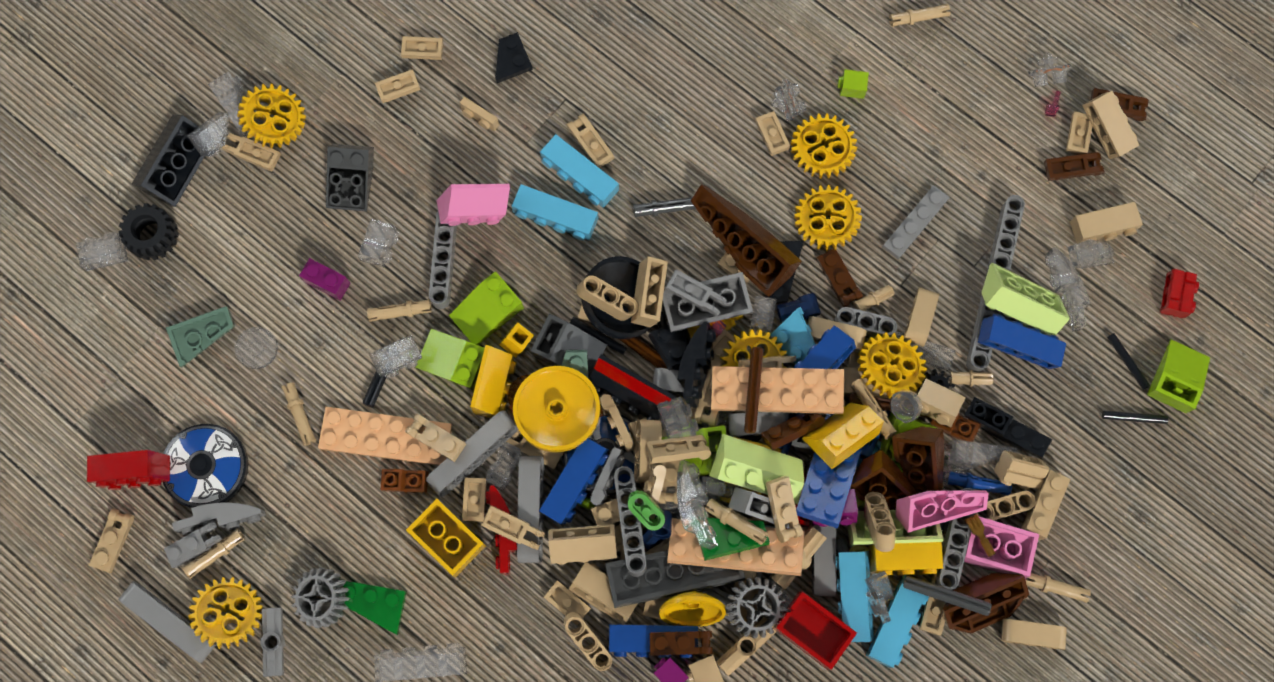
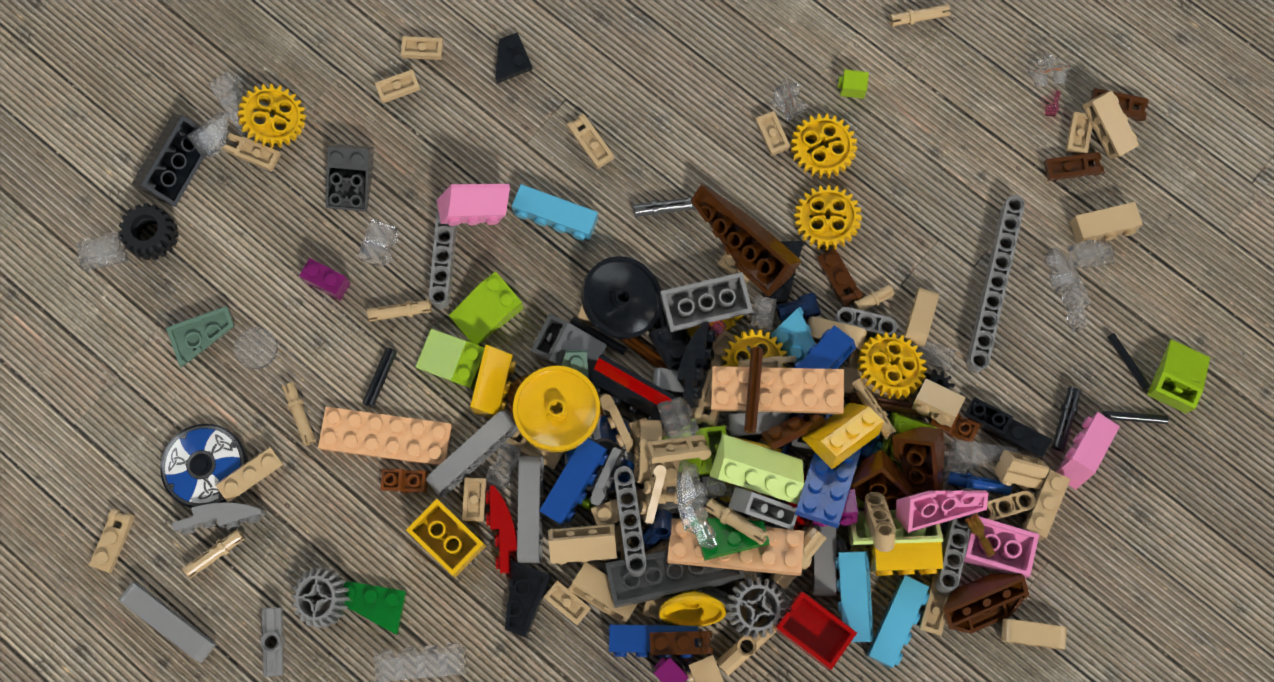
(128, 469): red piece -> none
(191, 545): light grey hinge -> none
(215, 630): yellow gear -> none
(248, 474): none -> tan plate
(395, 357): clear brick -> none
(436, 438): tan plate -> none
(473, 110): tan plate -> none
(510, 527): tan hinge -> none
(516, 339): yellow brick -> none
(525, 597): none -> black wing
(579, 171): medium azure brick -> none
(592, 650): tan beam -> none
(597, 298): tan beam -> none
(645, 509): bright green plate -> none
(649, 291): tan brick -> none
(694, 292): light grey hinge -> none
(783, 509): tan plate -> none
(878, 593): clear bracket -> none
(906, 405): clear hair -> none
(915, 222): light grey plate -> none
(947, 595): dark grey axle -> none
(972, 378): tan axle -> none
(1022, 341): blue brick -> none
(1024, 300): yellowish green slope -> none
(1047, 584): tan pin -> none
(1072, 395): none -> black pin
(1088, 449): none -> bright pink wedge
(1179, 293): red brick -> none

